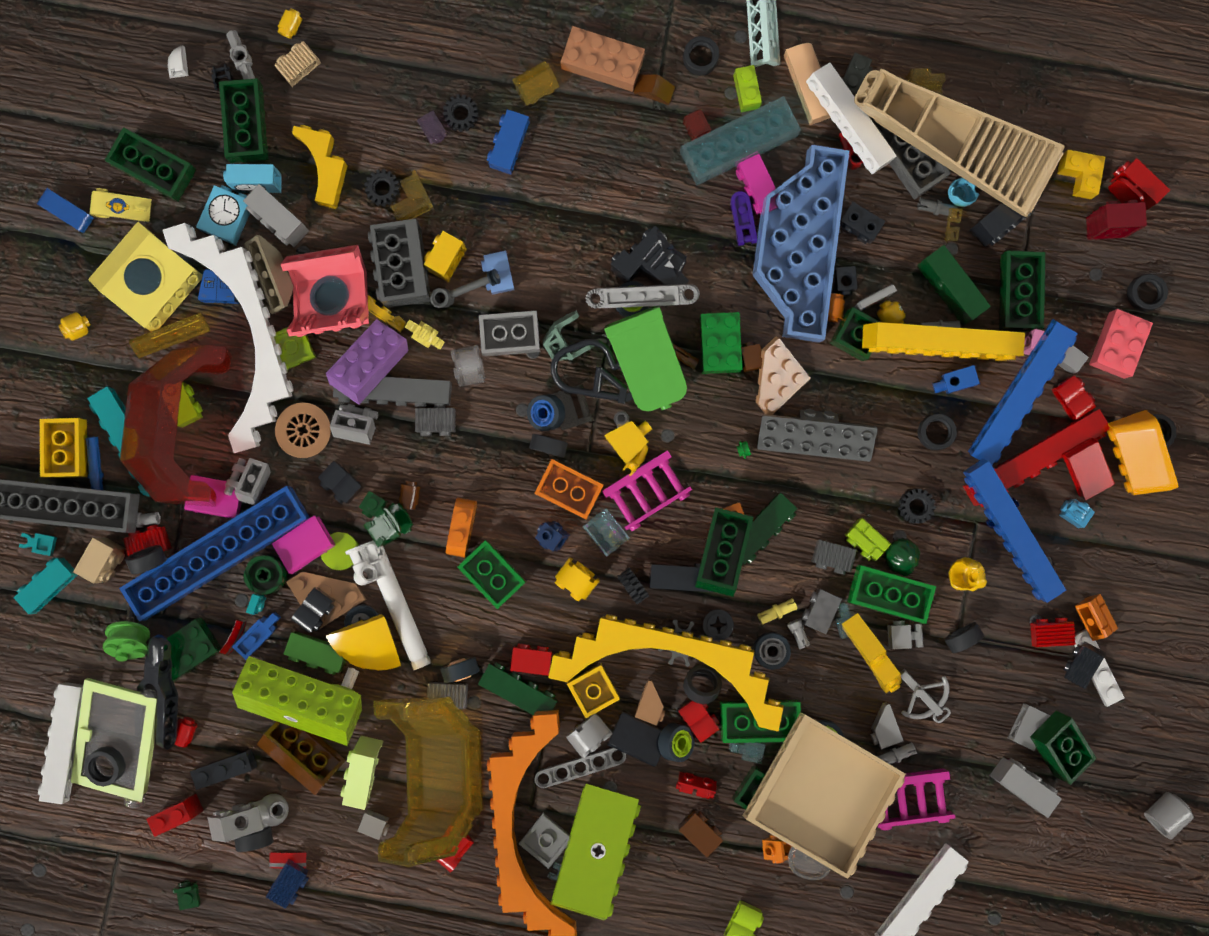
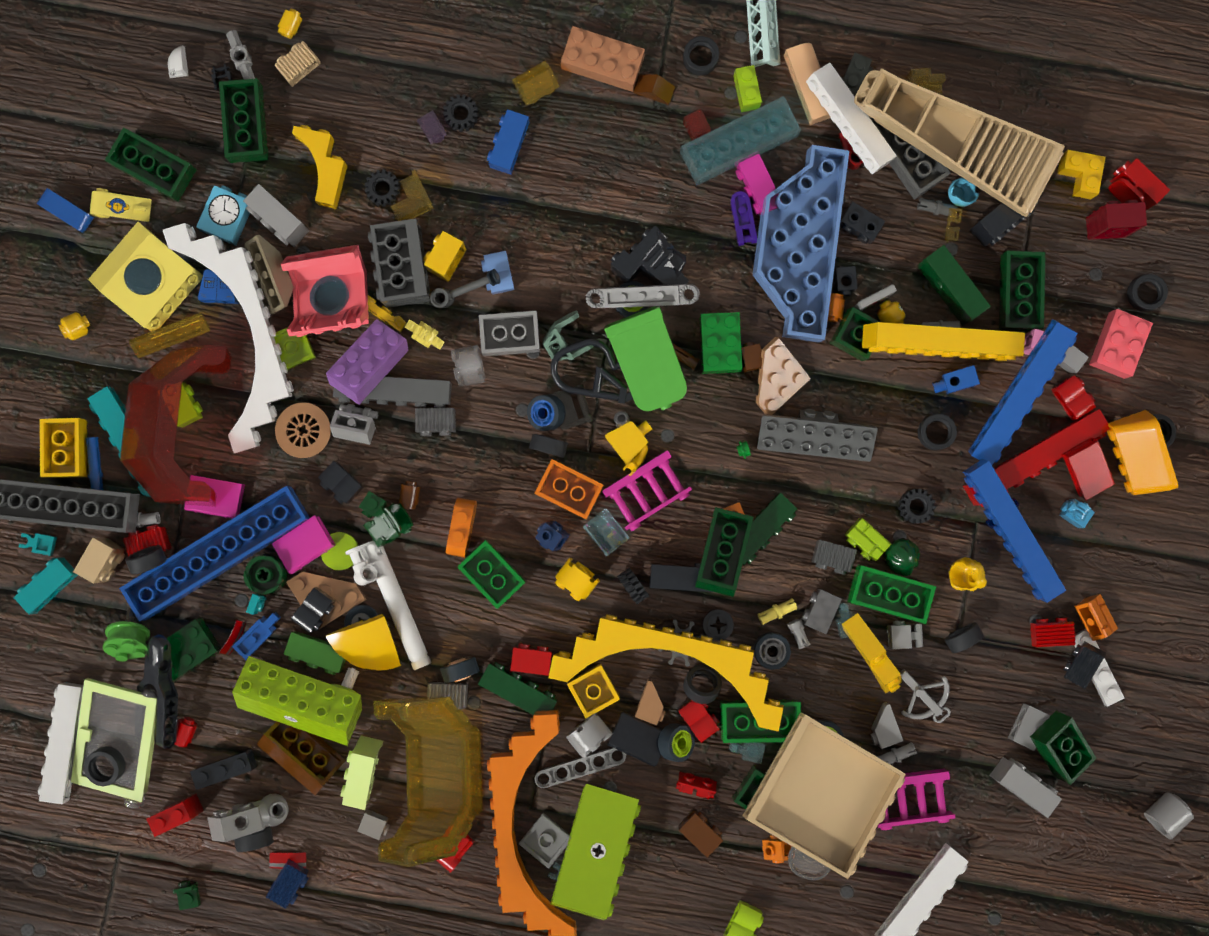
(246, 177): medium azure brick -> none
(251, 482): light grey brick -> none

